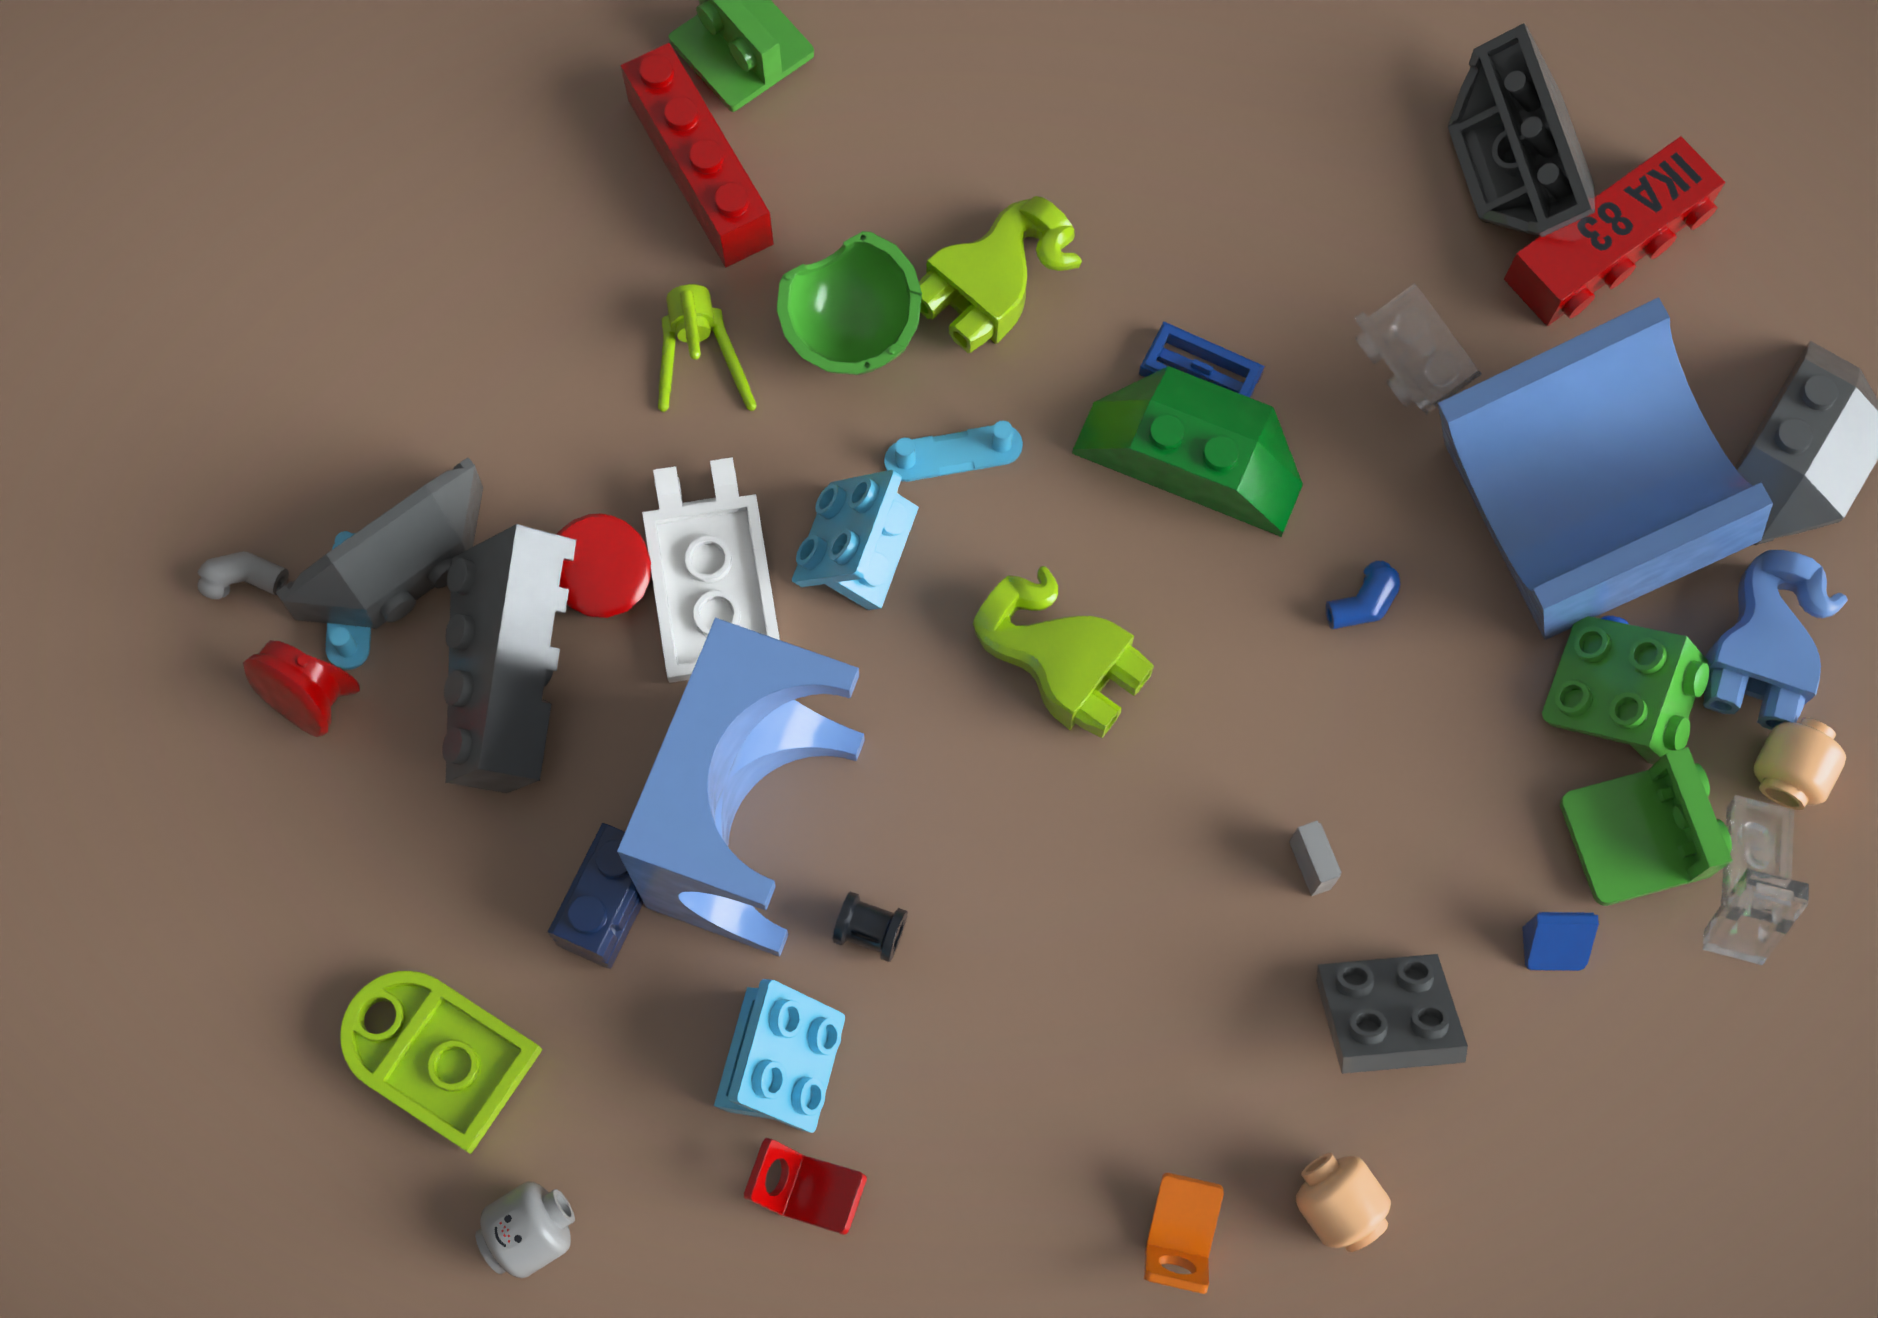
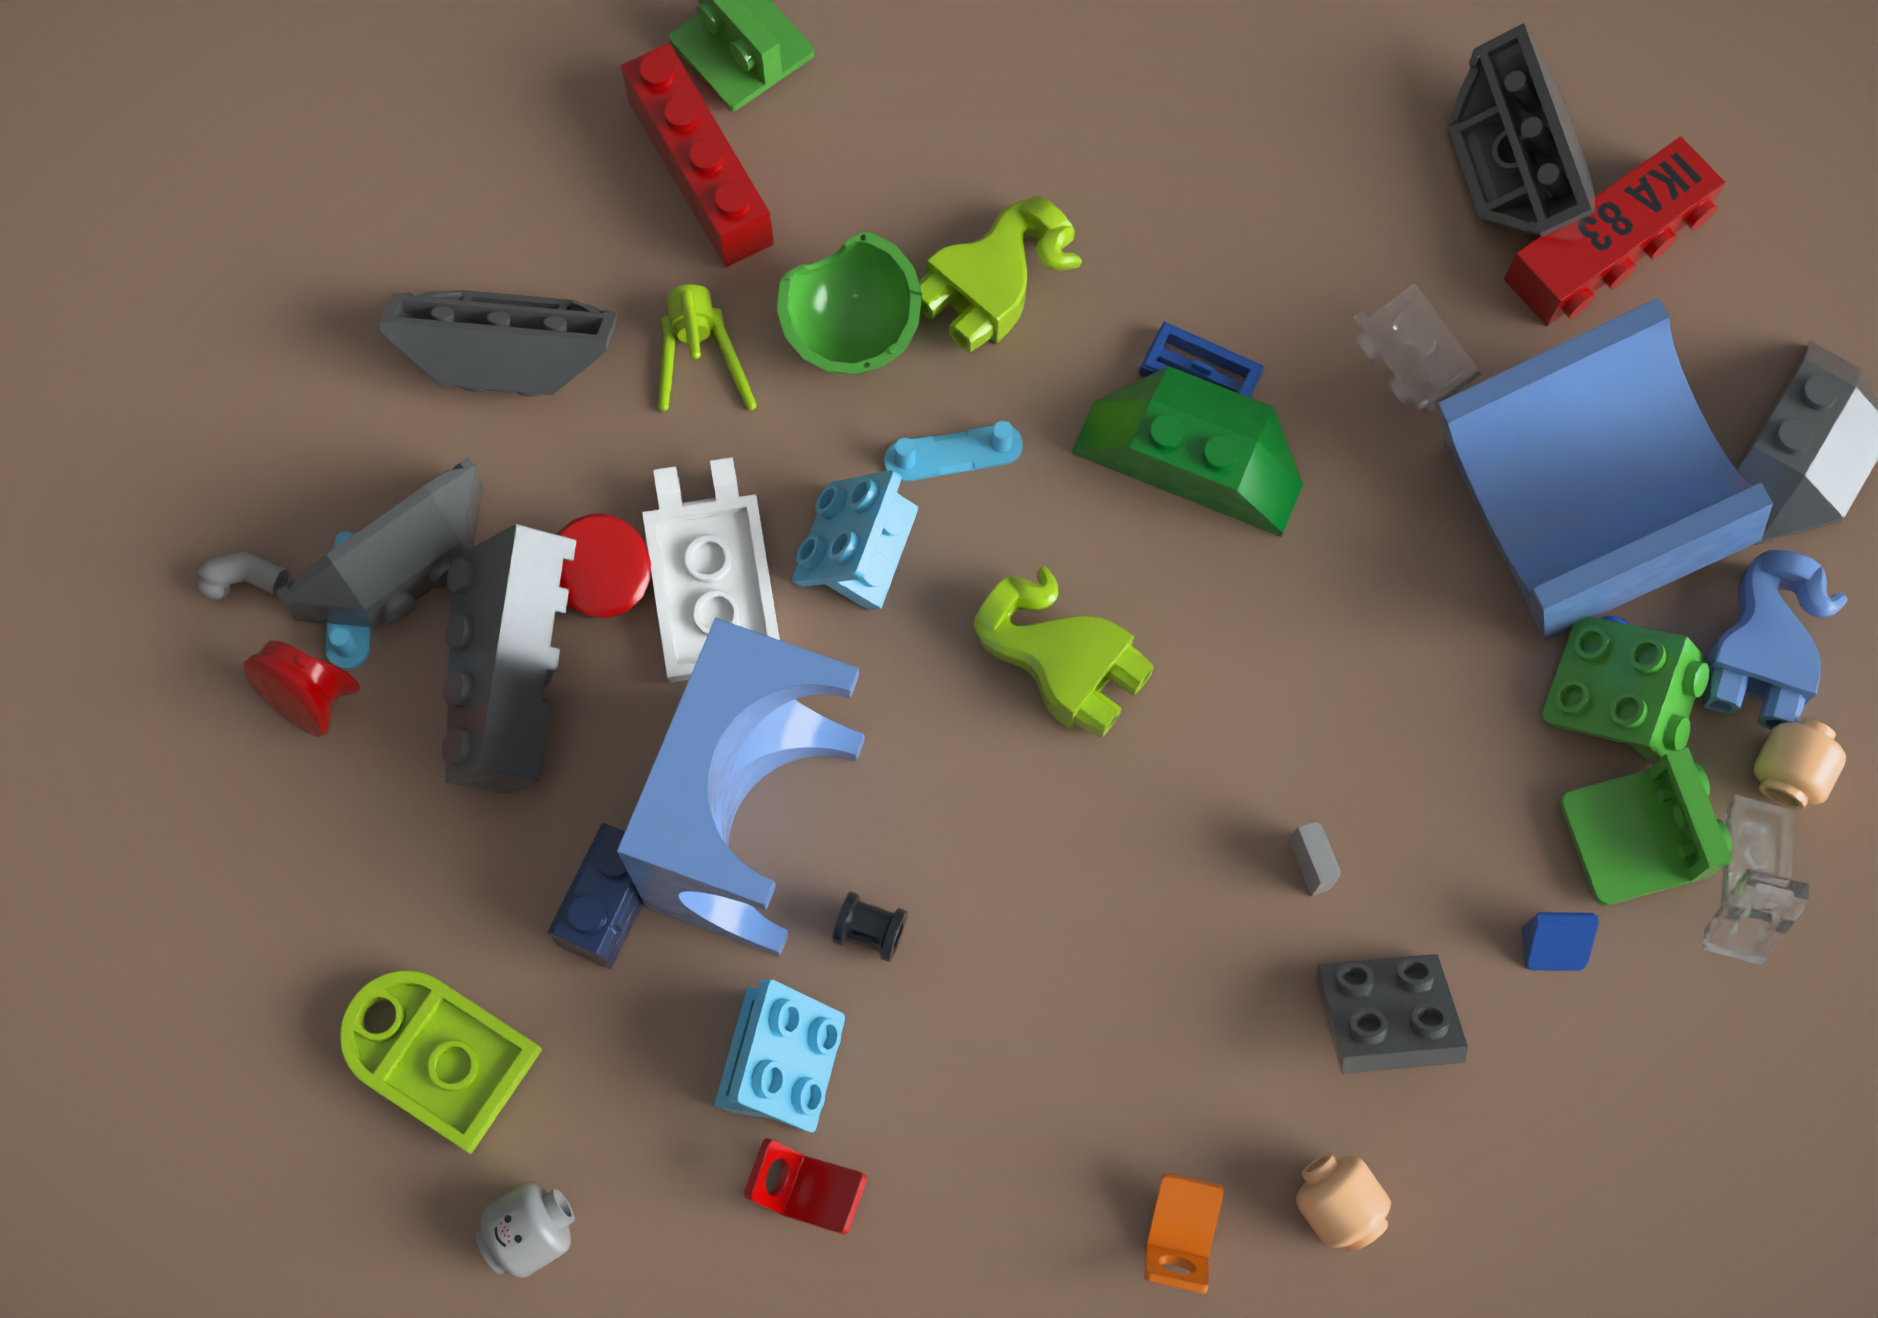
(497, 338): none -> dark grey wedge
(1372, 600): blue arm -> none

